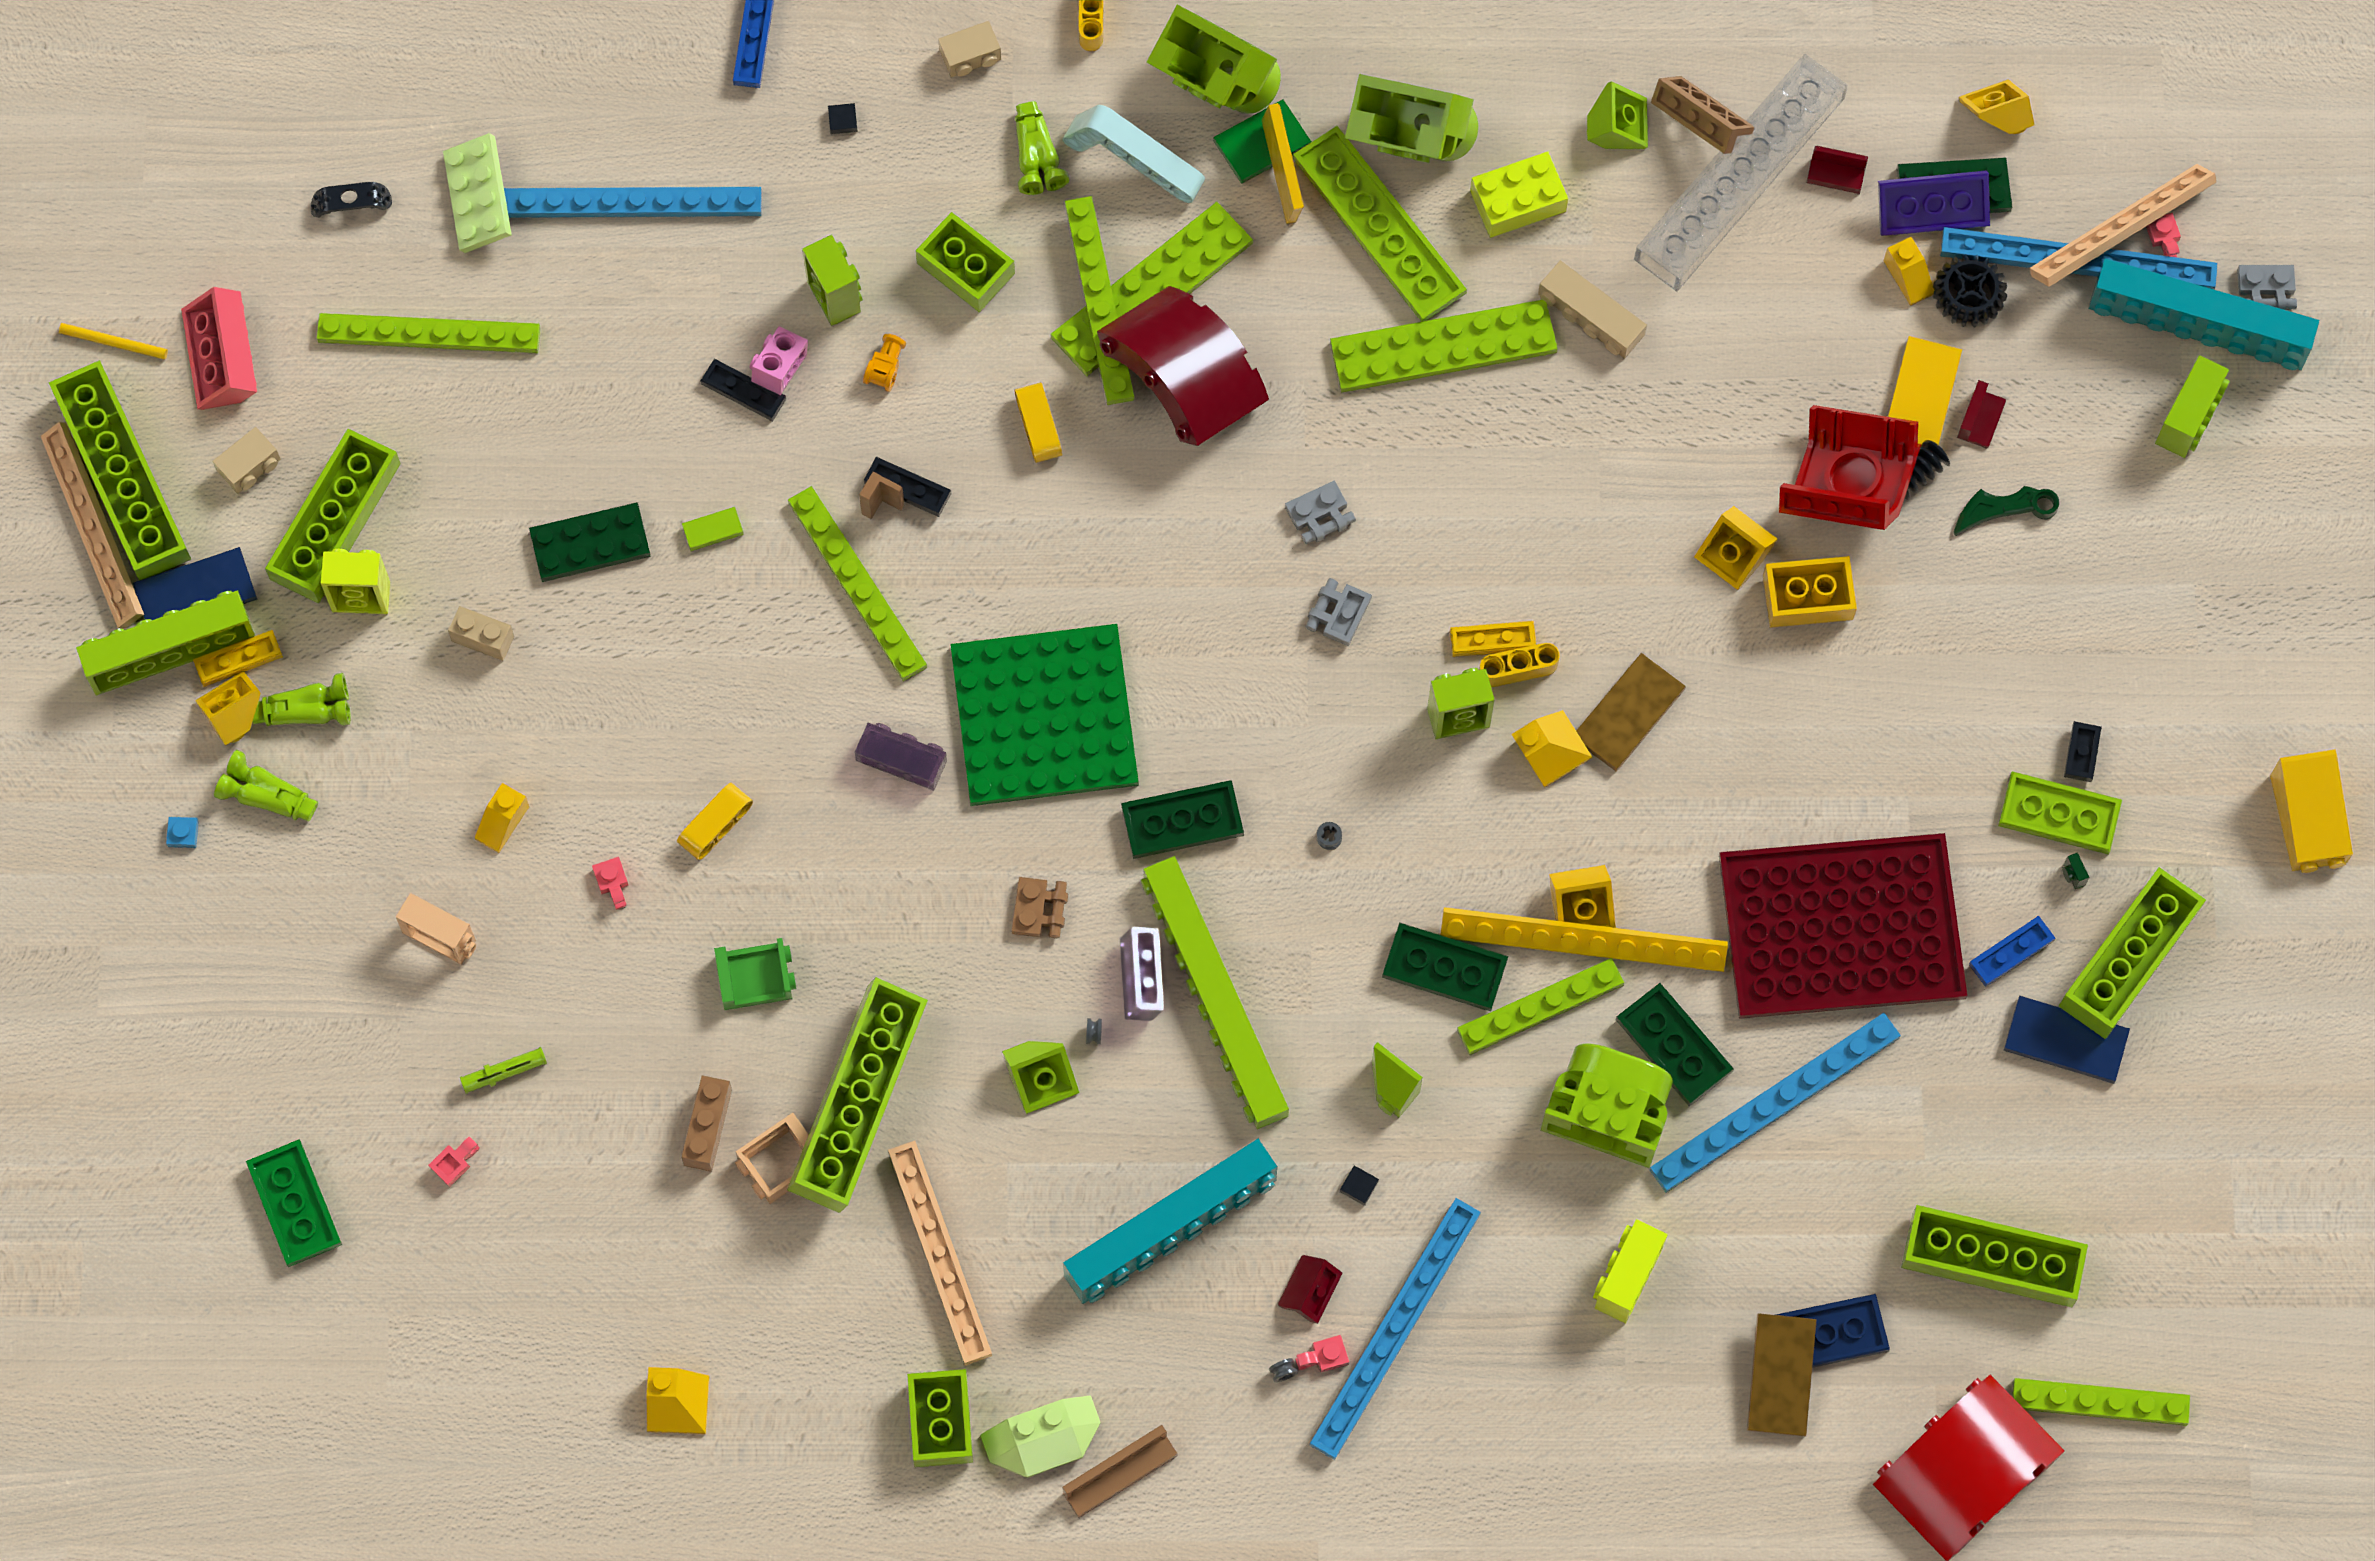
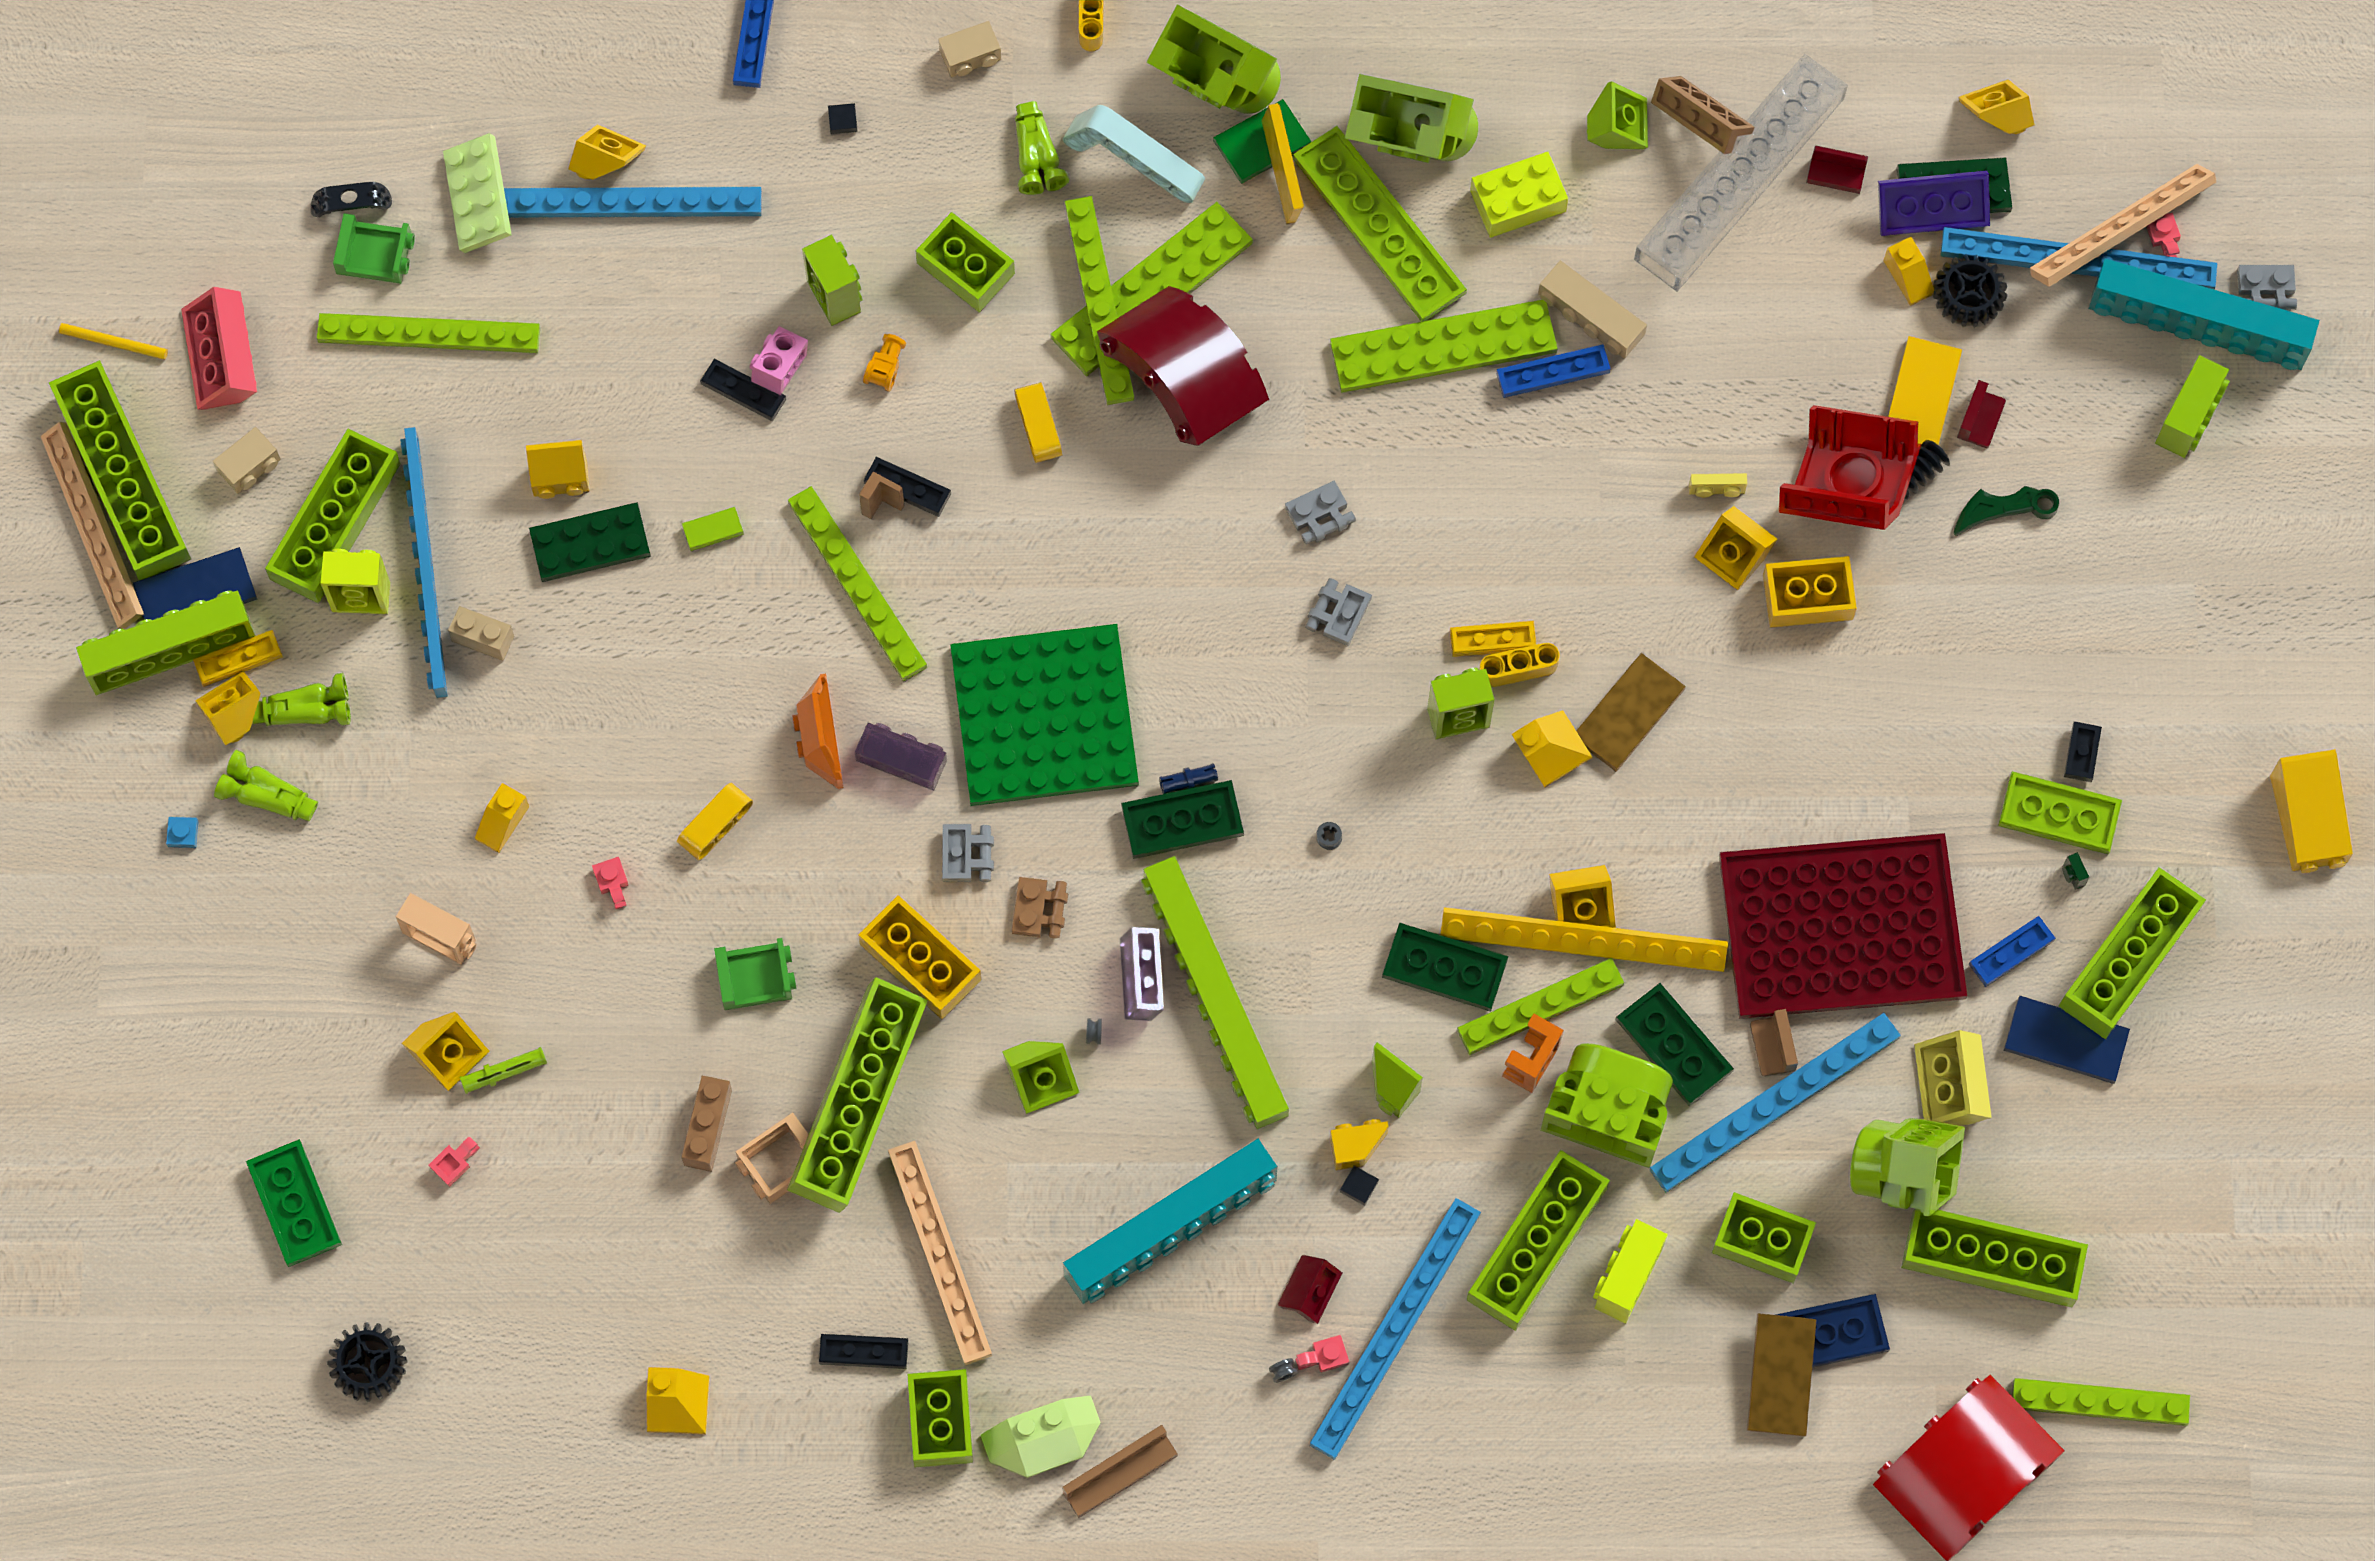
(357, 1365): none -> black gear
(373, 250): none -> bright green panel
(425, 573): none -> dark azure plate
(446, 1048): none -> yellow slope
(557, 469): none -> yellow slope
(602, 152): none -> yellow slope
(818, 733): none -> orange wedge
(863, 1351): none -> black tile
(919, 956): none -> yellow brick
(957, 853): none -> light grey plate
(1188, 778): none -> dark blue pin
(1357, 1143): none -> yellow slope
(1528, 1071): none -> orange panel
(1538, 1240): none -> lime brick
(1553, 371): none -> blue plate
(1708, 484): none -> light yellow plate
(1763, 1237): none -> lime brick
(1774, 1044): none -> medium nougat panel
(1908, 1163): none -> lime brick
(1953, 1079): none -> light yellow slope

